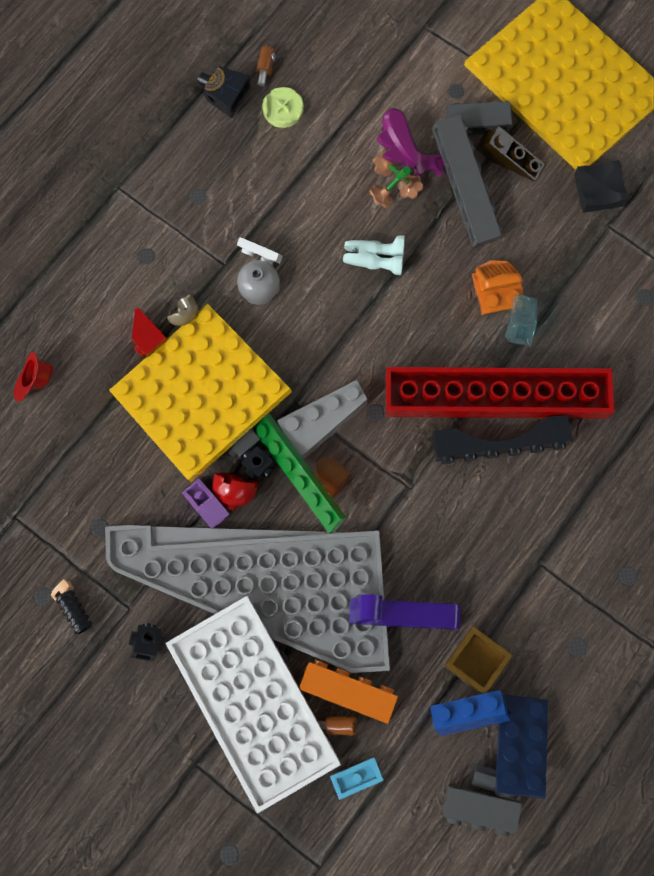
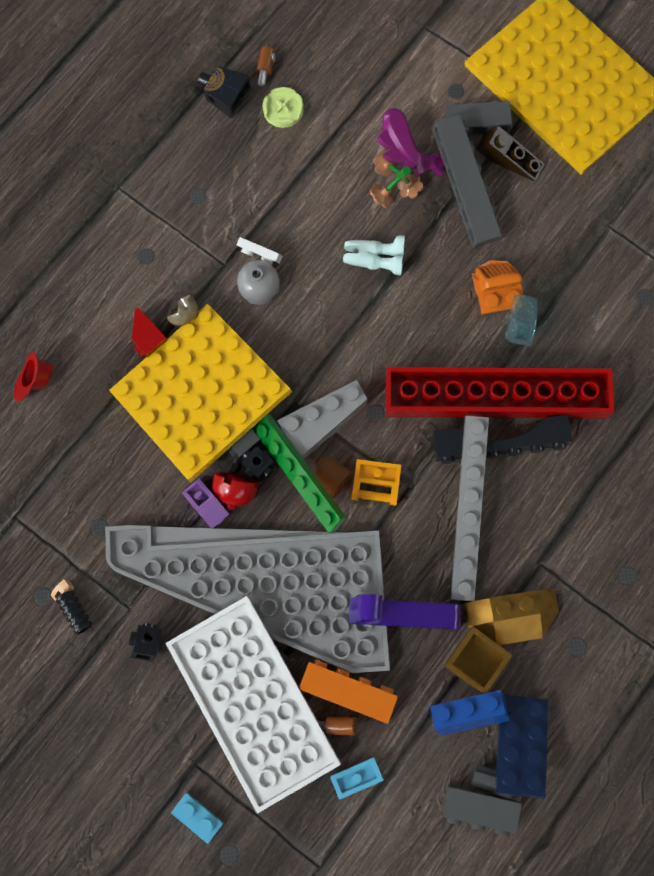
(197, 817): none -> medium azure plate
(376, 474): none -> light orange plate
(469, 508): none -> light grey plate
(513, 616): none -> pearl gold wedge
(601, 186): black brick -> none

